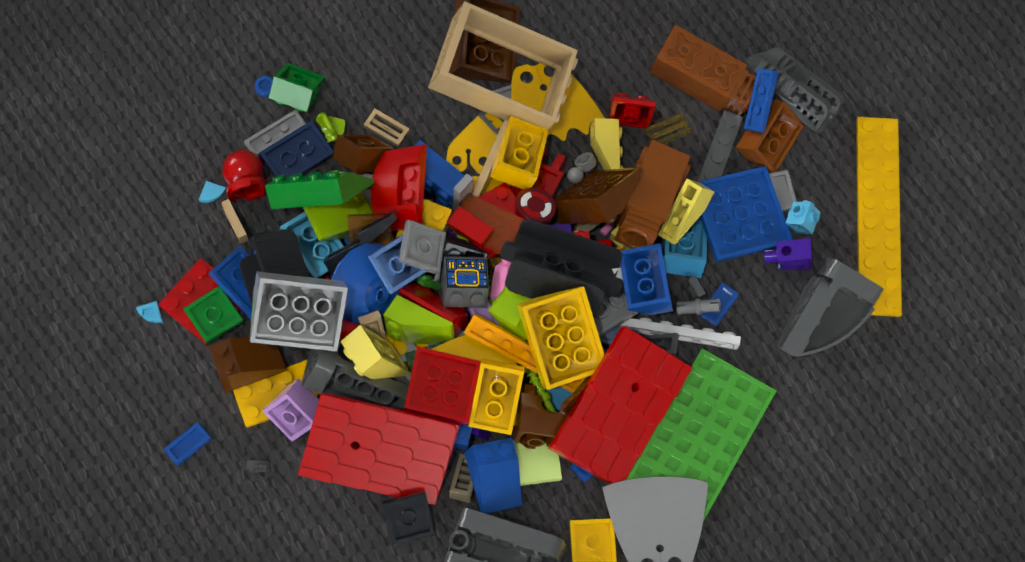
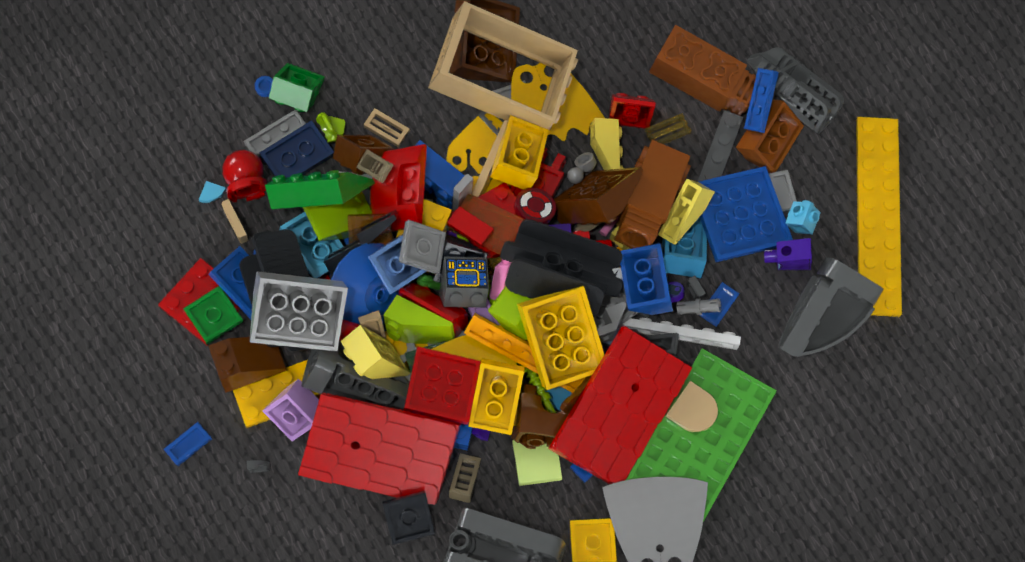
(150, 312): medium azure tile -> none
(374, 166): none -> dark tan slope
(495, 475): blue slope -> none
(612, 317): none -> light grey slope
(676, 291): none -> dark purple tile
(694, 409): none -> tan tile

